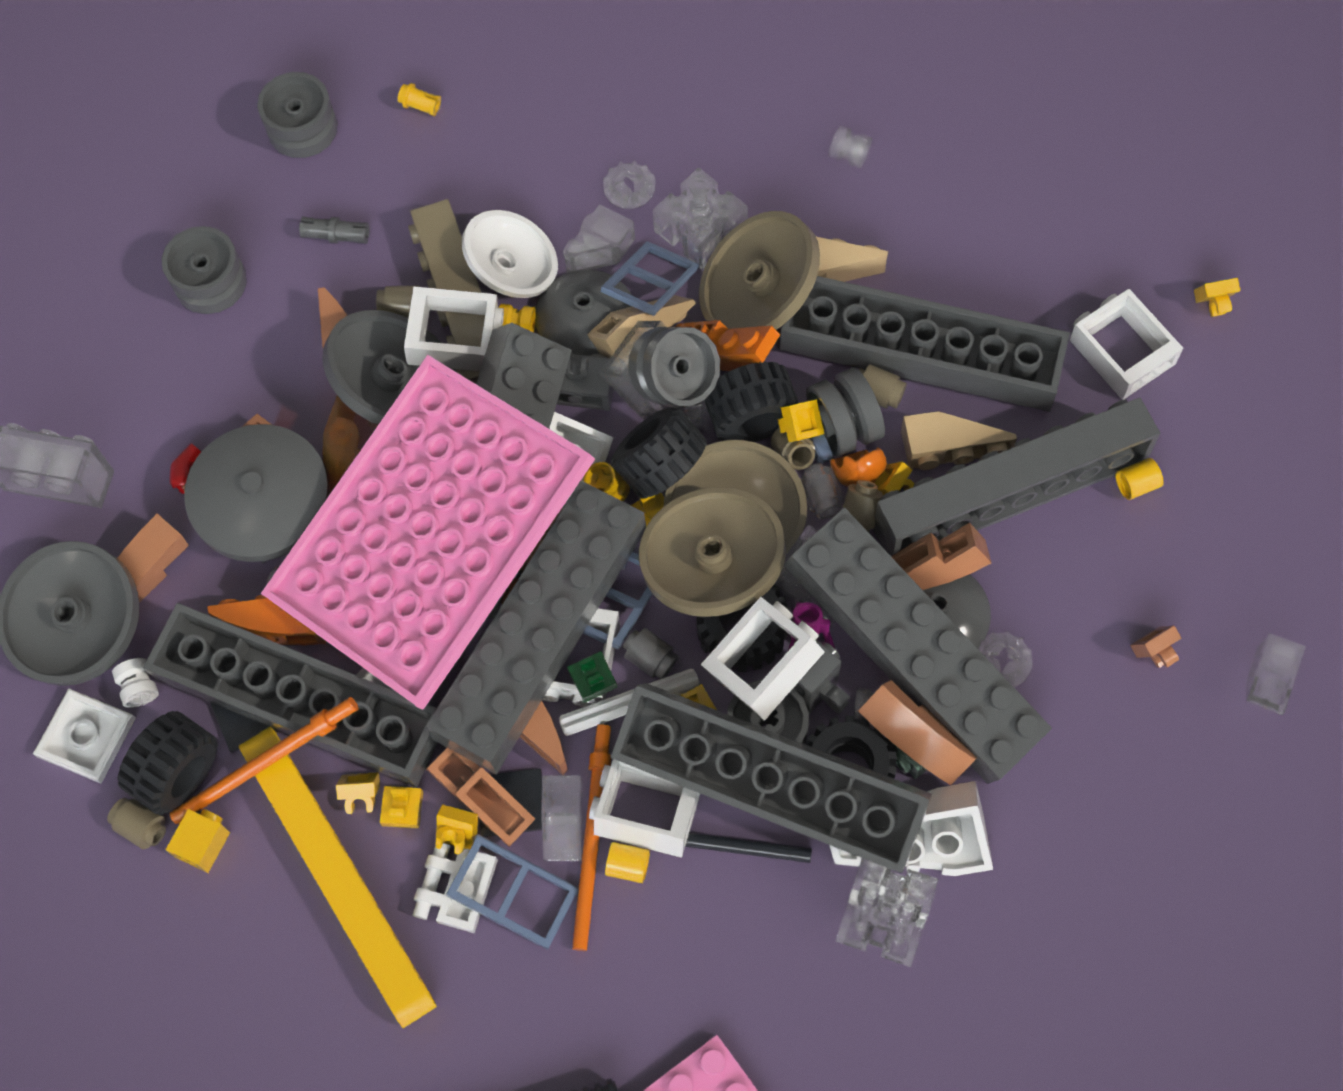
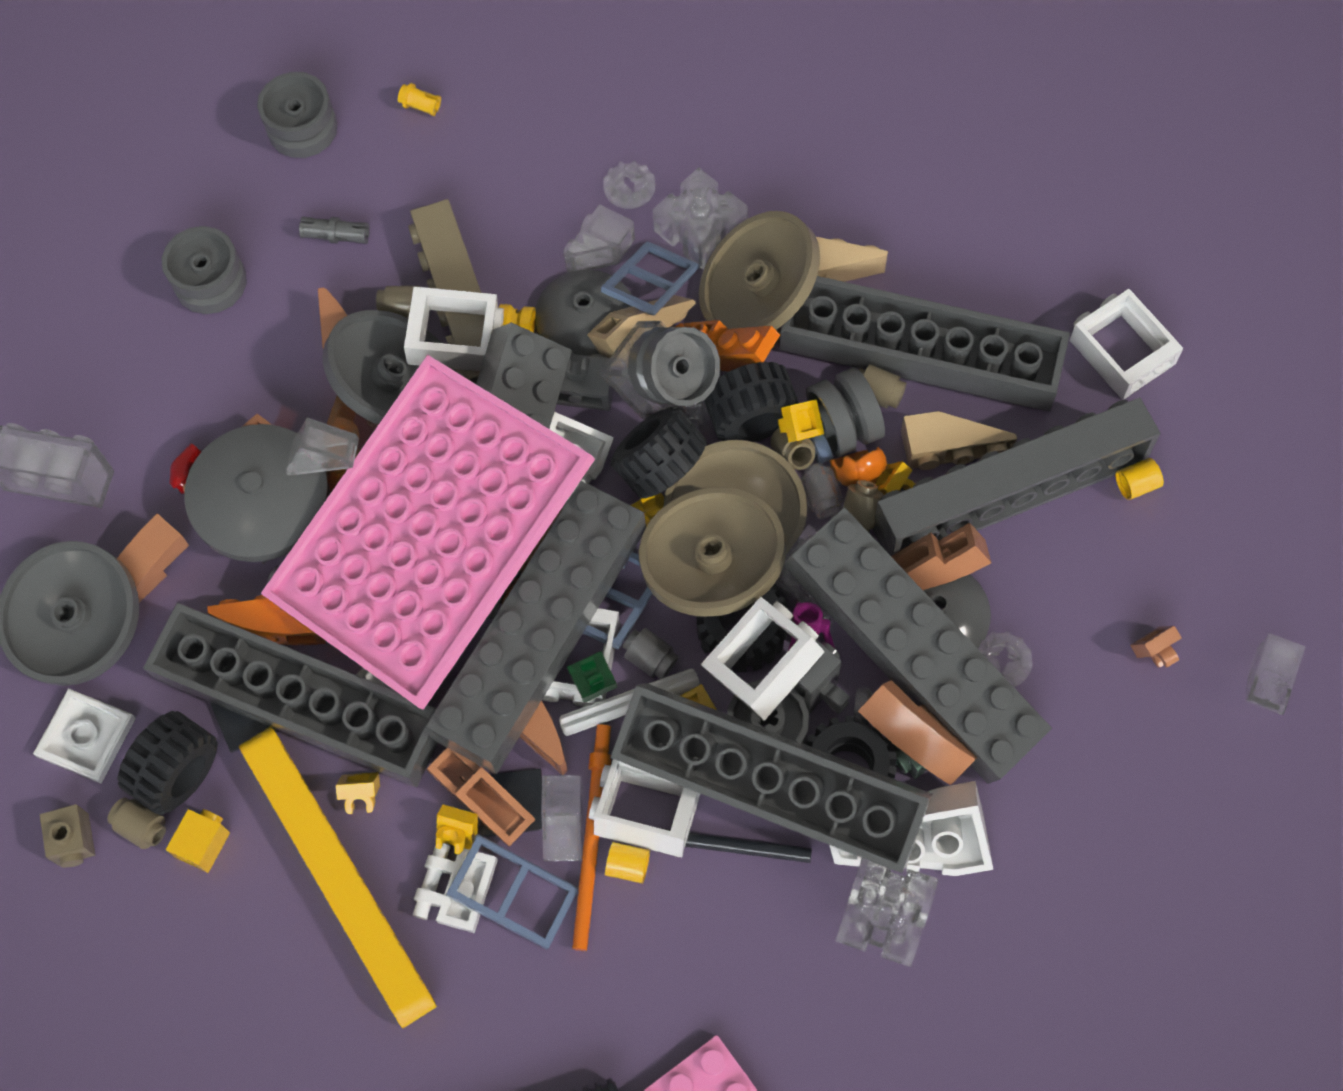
(67, 836): none -> dark tan brick
(134, 683): white wheel -> none
(319, 724): orange bar -> none
(321, 449): none -> clear slope
(401, 807): yellow tile -> none
(509, 254): white dish -> none
(605, 478): yellow wheel -> none
(854, 147): clear wheel -> none
(1218, 295): yellow tile -> none

